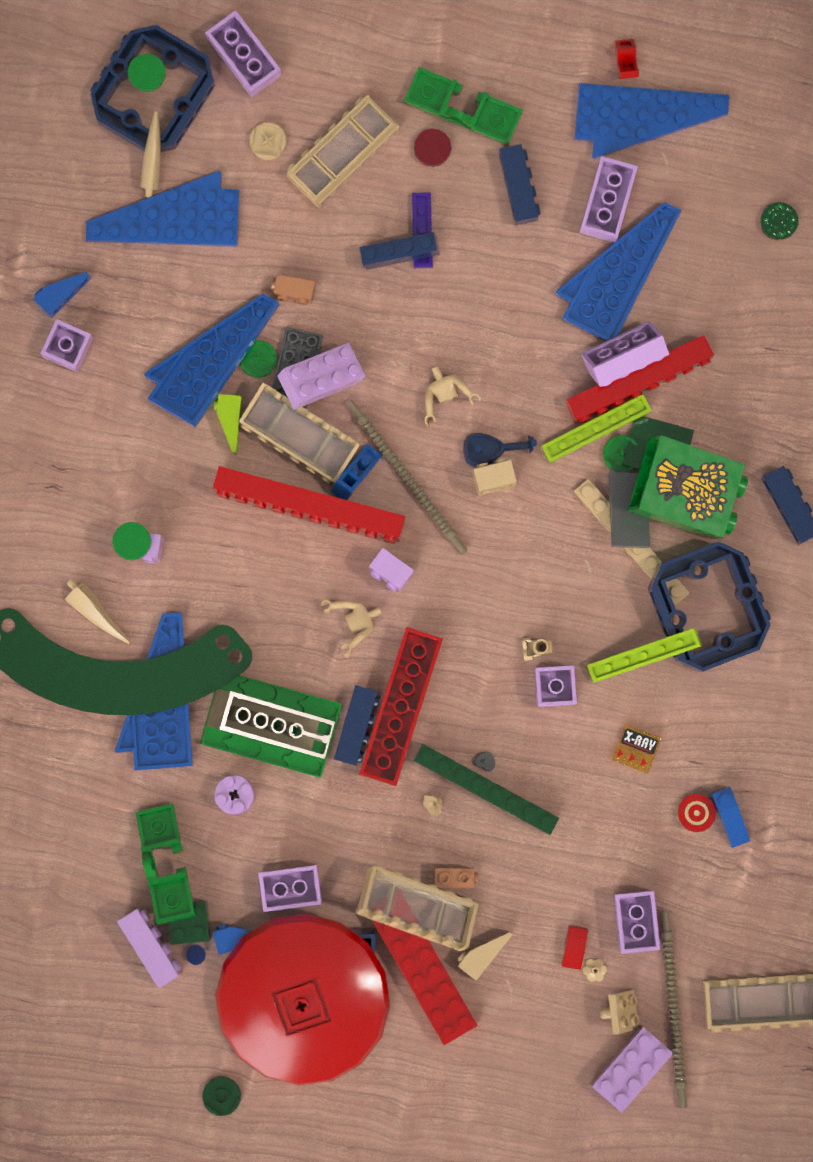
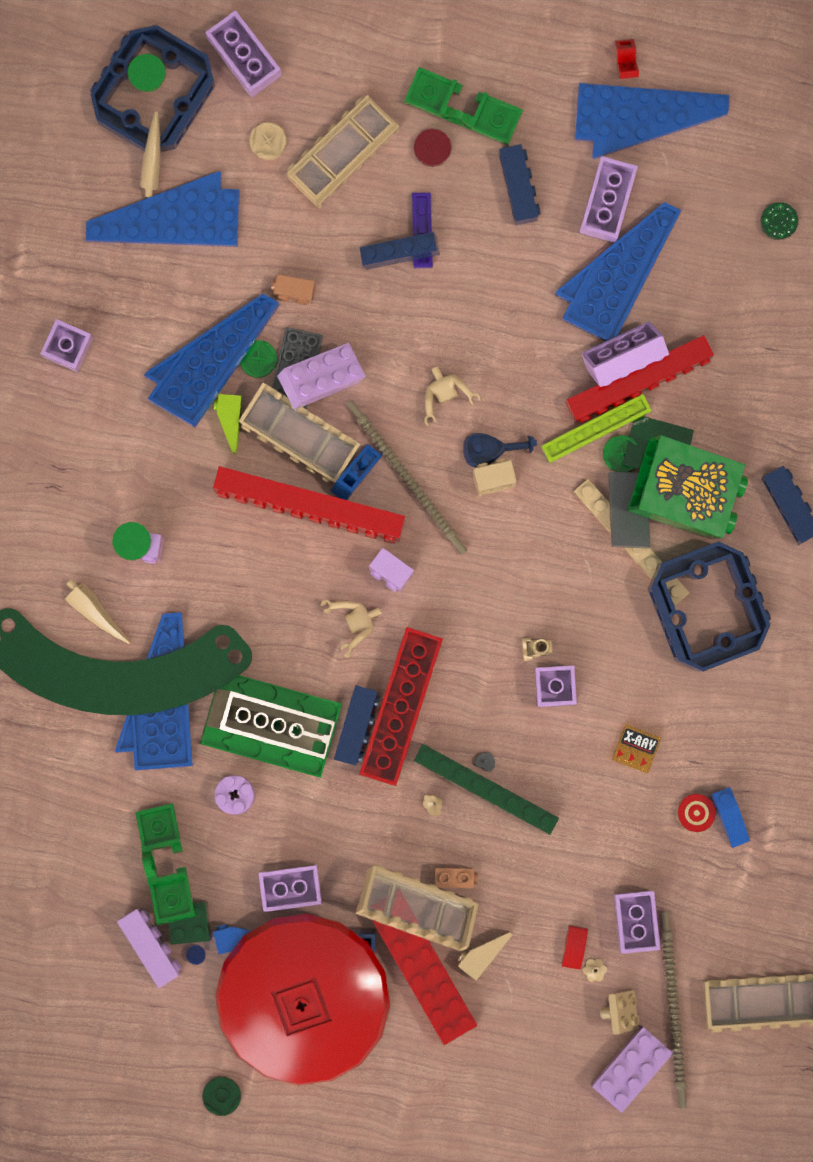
(58, 294): blue slope -> none
(644, 655): lime plate -> none

